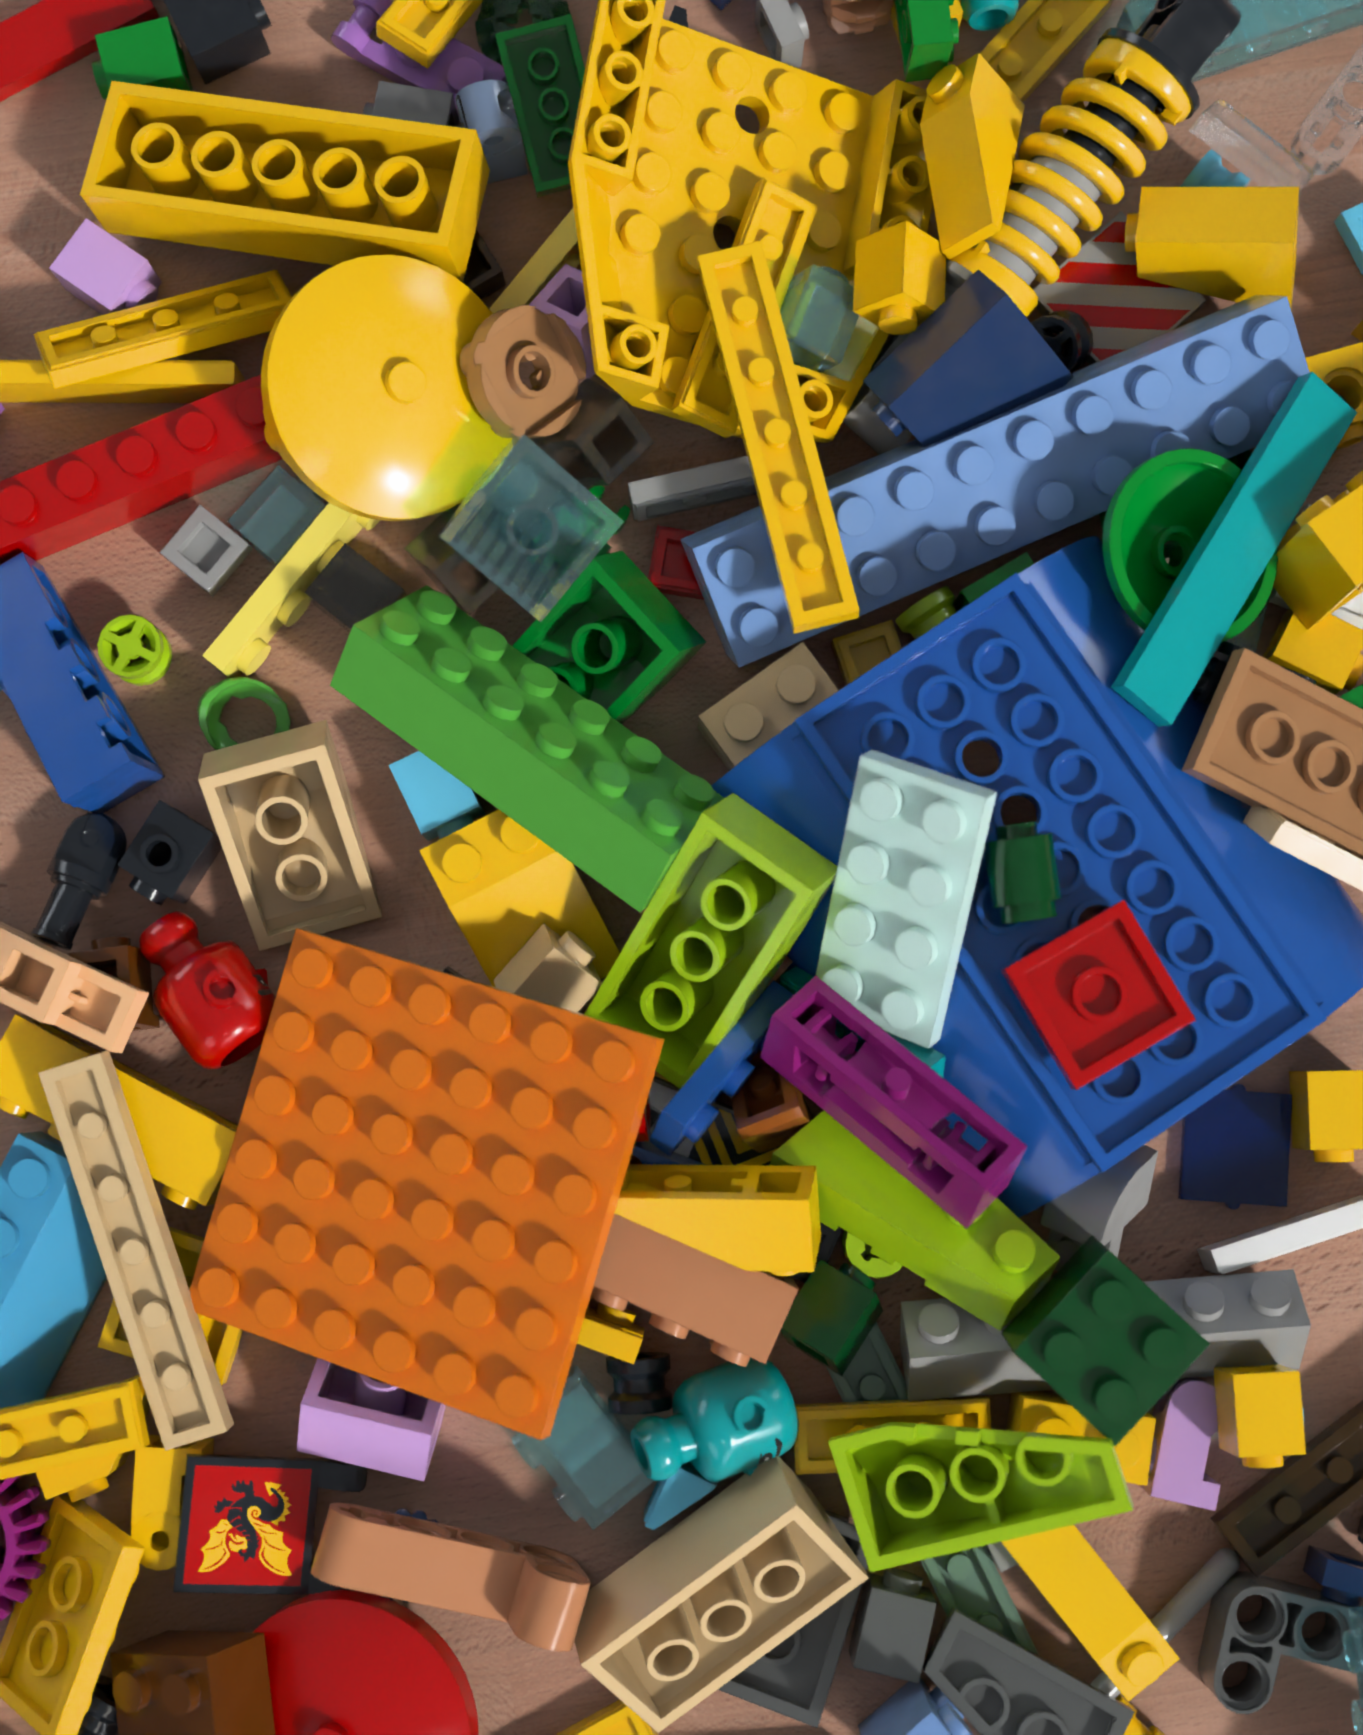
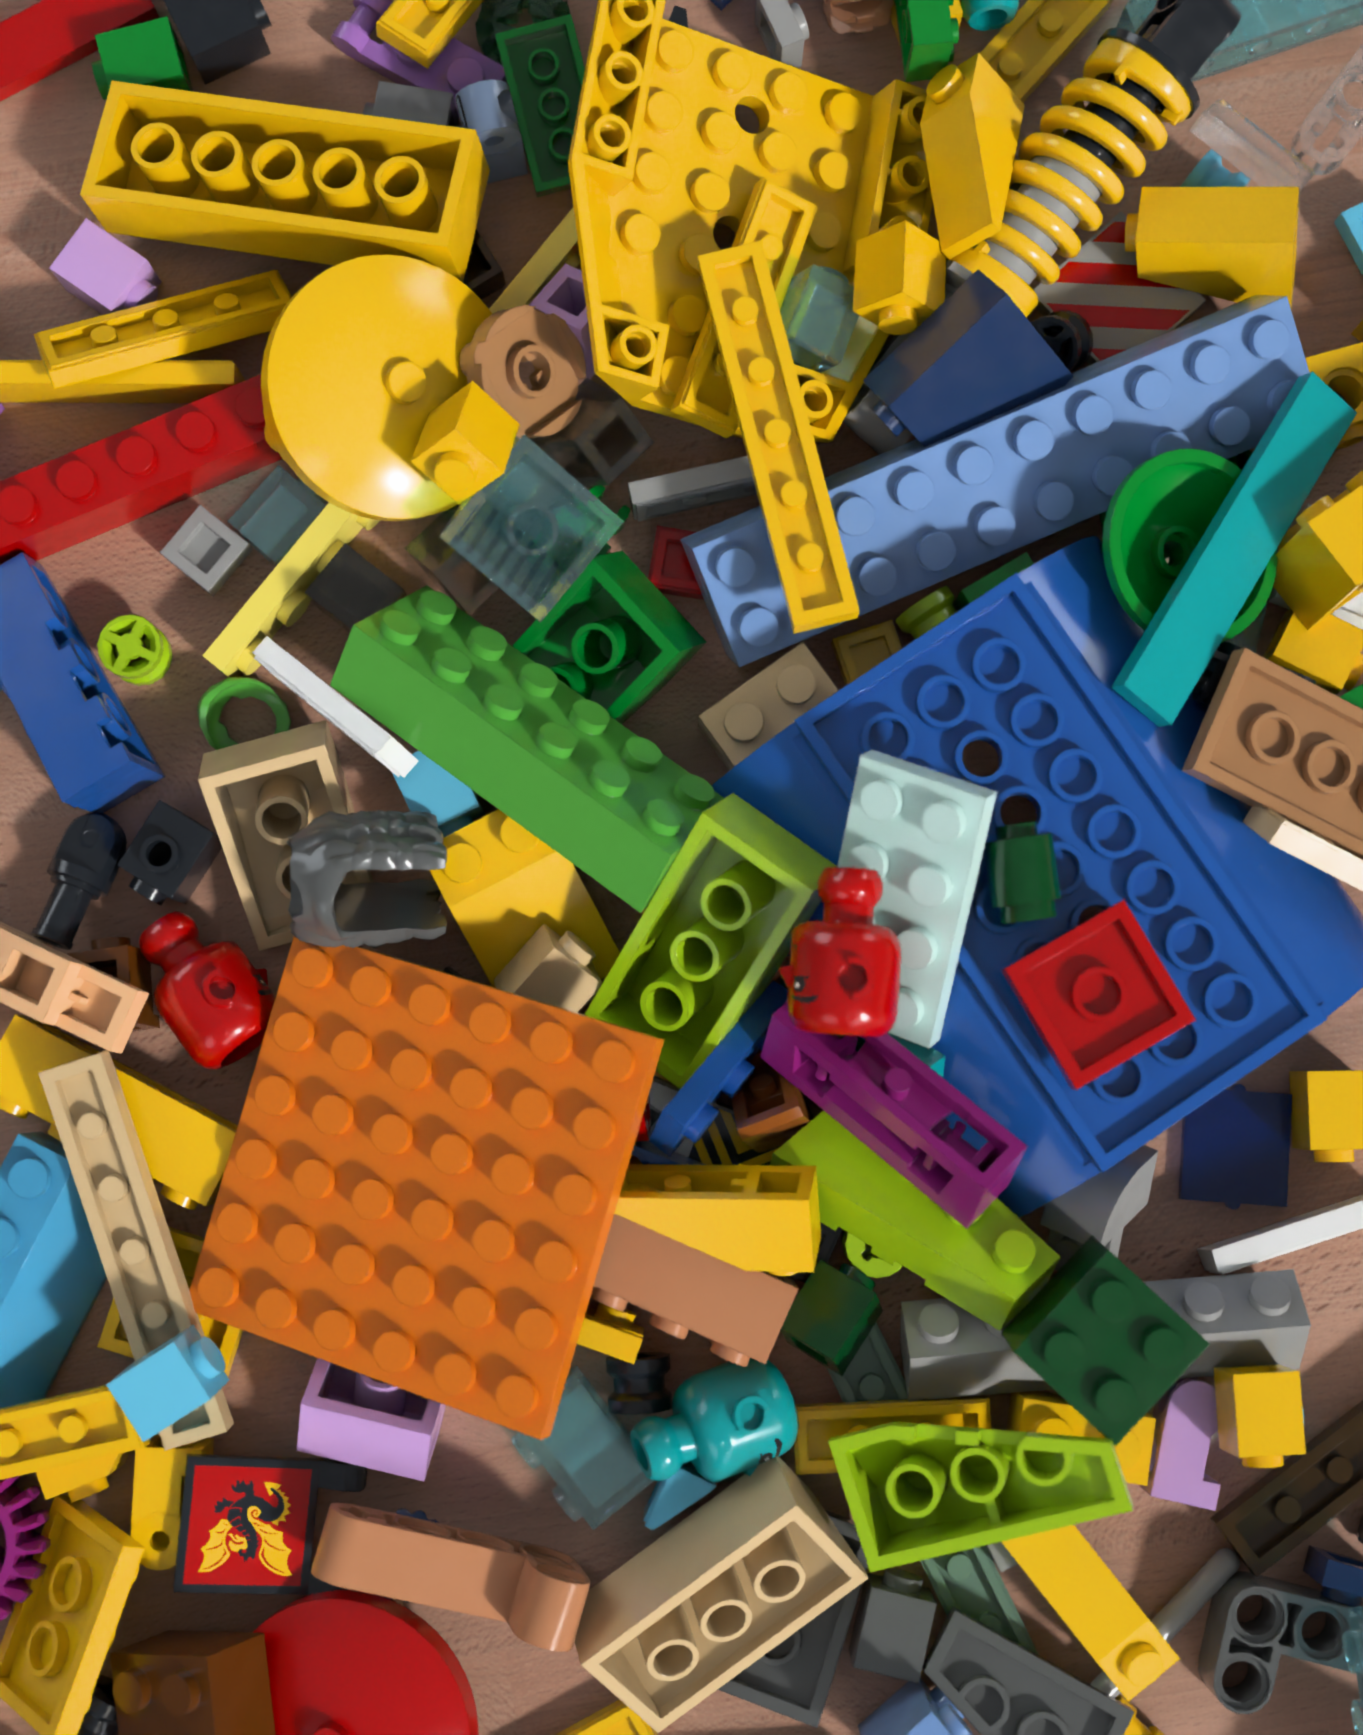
(169, 1382): none -> medium azure brick
(334, 708): none -> white tile
(372, 912): none -> dark grey piece
(465, 443): none -> yellow brick
(844, 966): none -> red piece

